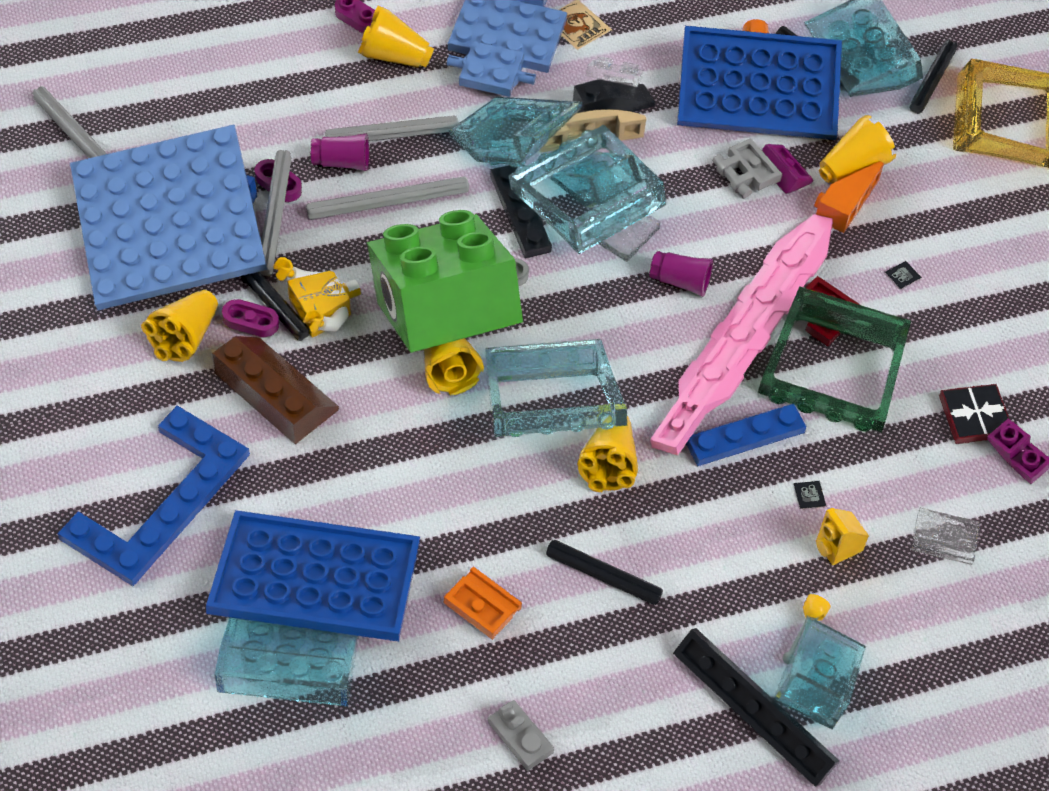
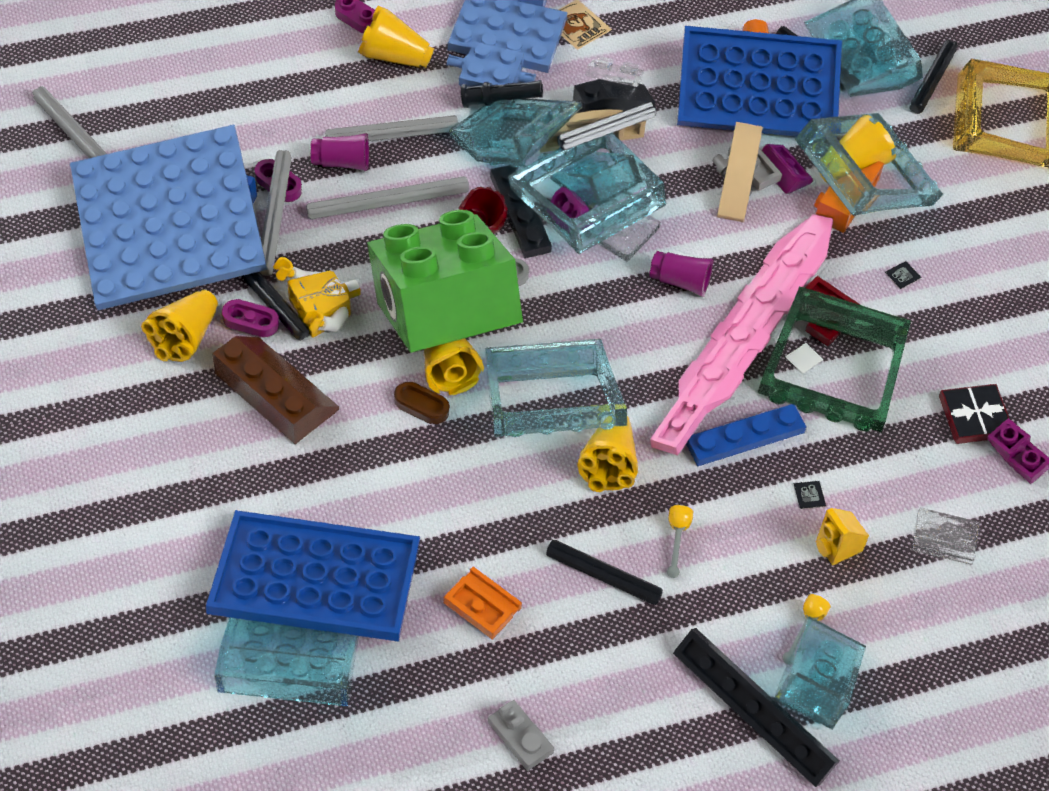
(132, 559): blue plate -> none
(421, 403): none -> reddish brown tile
(488, 205): none -> dark red hair
(489, 93): none -> black pin
(569, 202): none -> magenta plate
(606, 126): none -> axle
(680, 519): none -> hinge
(740, 172): none -> tan slope
(804, 358): none -> white sticker
(850, 182): none -> clear light blue windscreen

